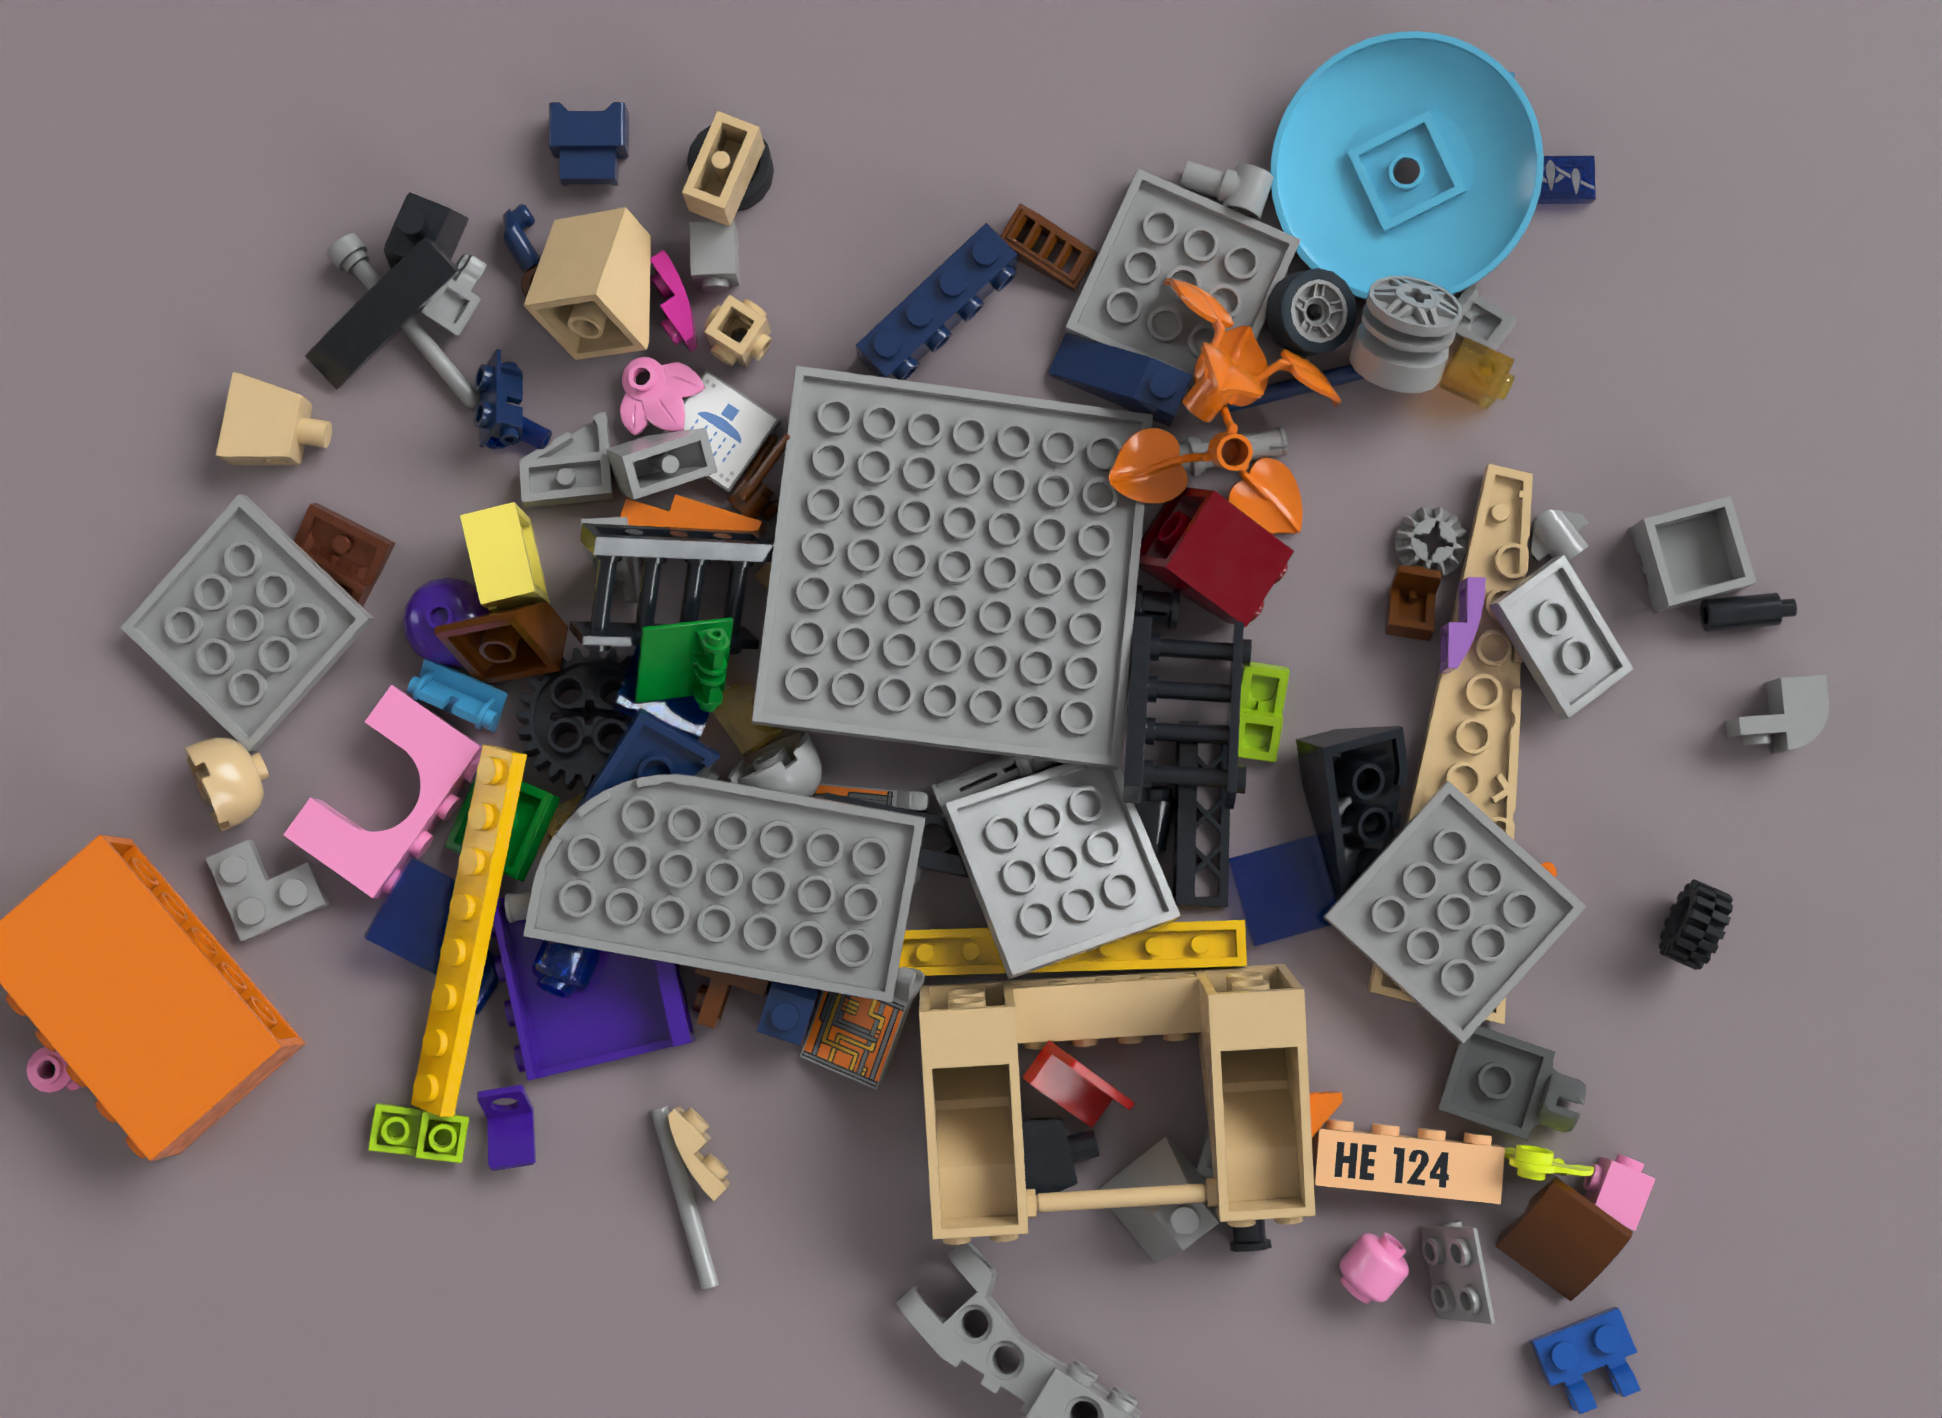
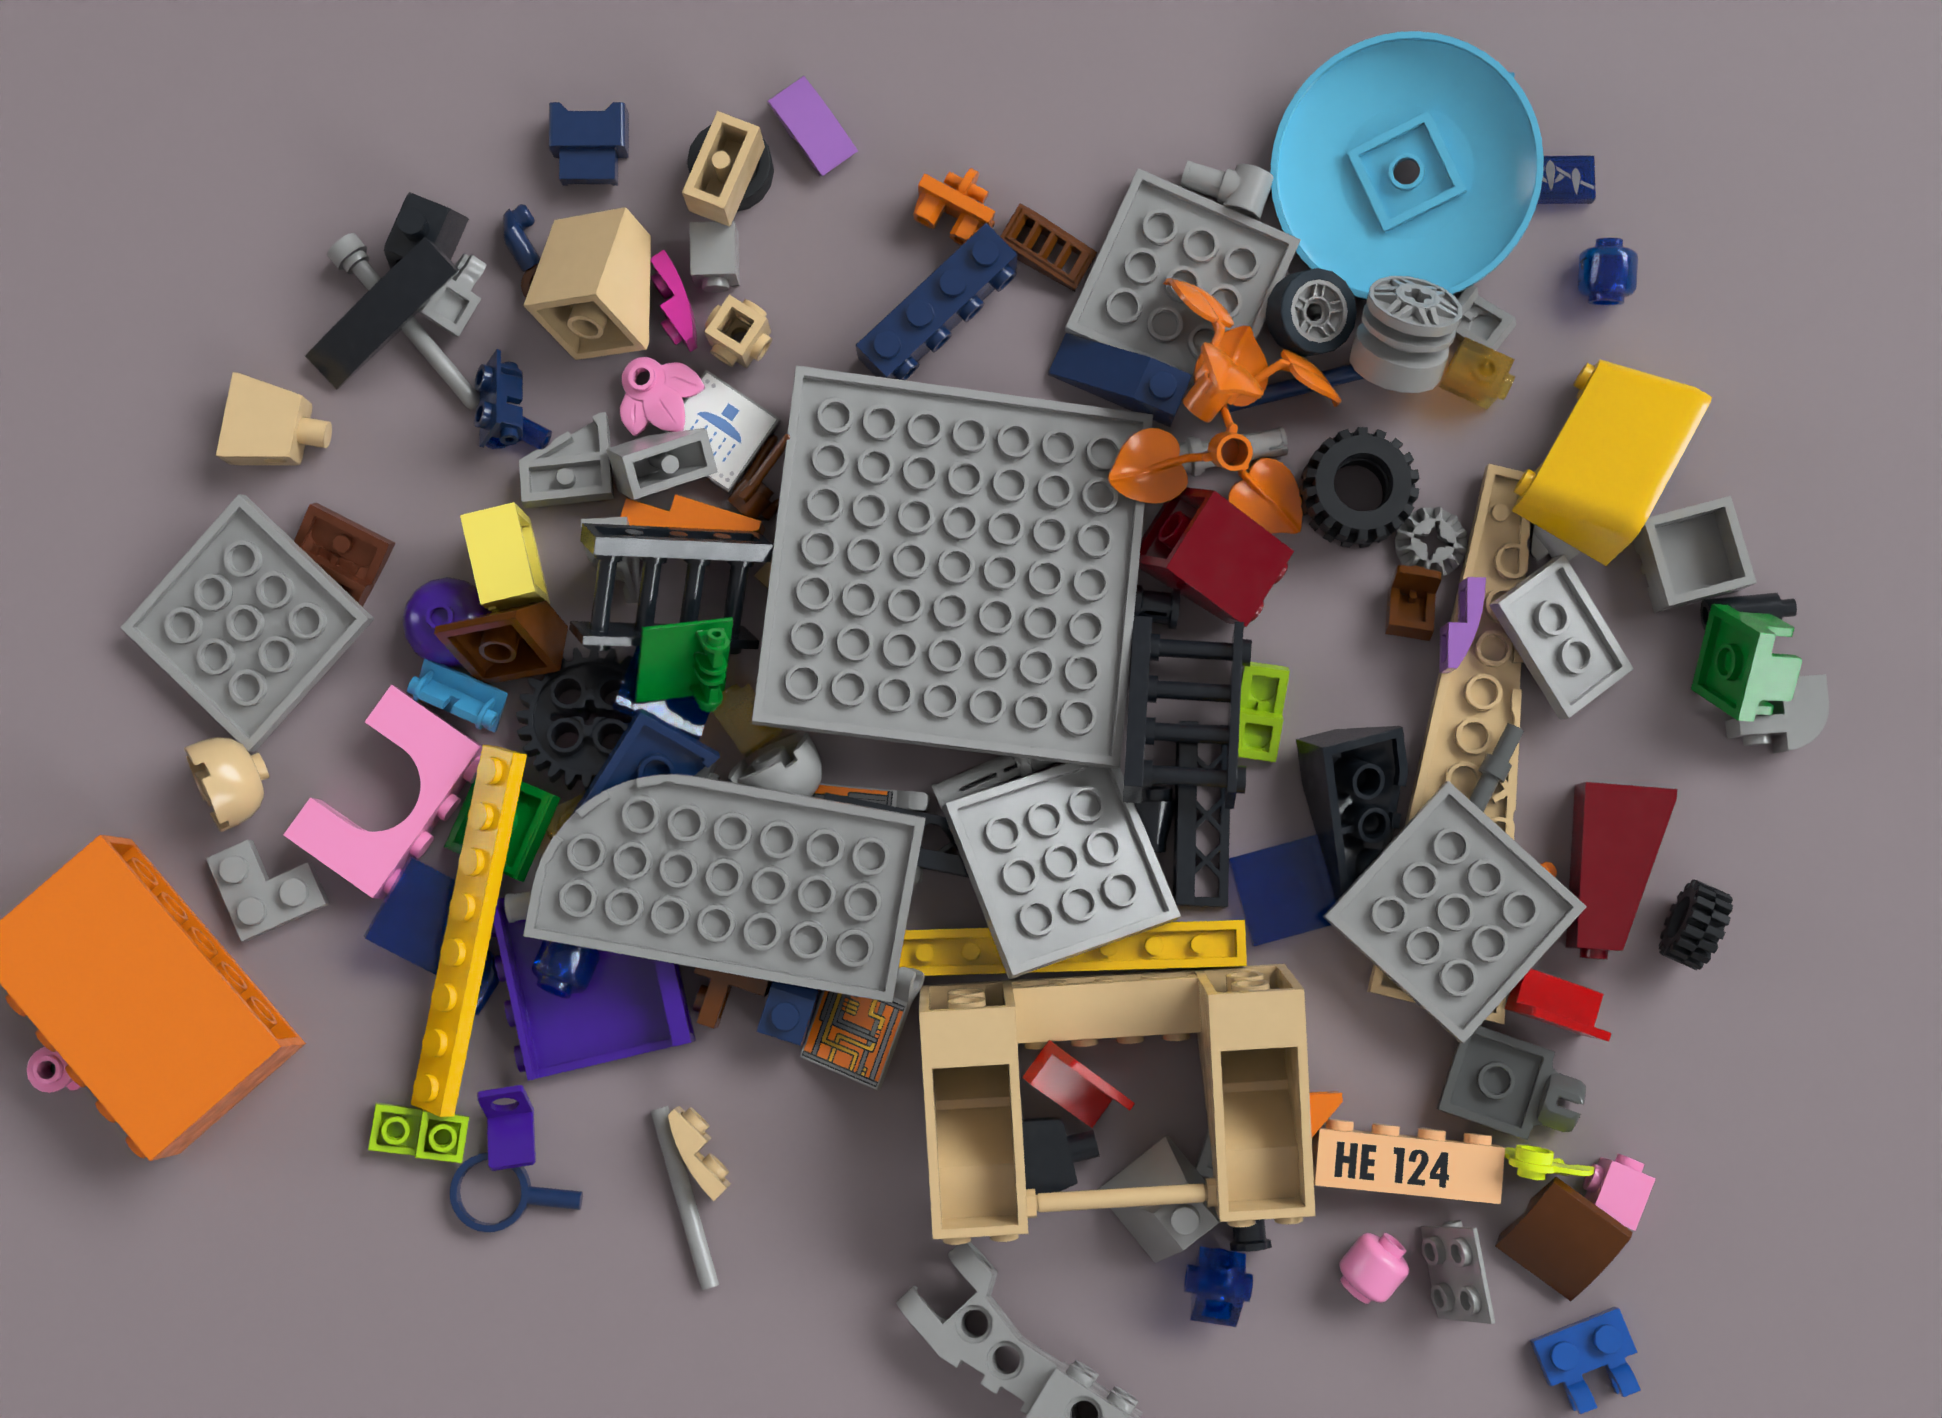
(529, 1196): none -> dark blue piece
(812, 126): none -> medium lavender slope
(939, 198): none -> orange hips
(1218, 1286): none -> clear blue brick
(1379, 457): none -> black tyre
(1496, 766): none -> dark grey bar
(1558, 1004): none -> red panel
(1607, 272): none -> clear blue head
(1611, 458): none -> yellow windscreen
(1612, 856): none -> dark red slope
(1738, 663): none -> green panel

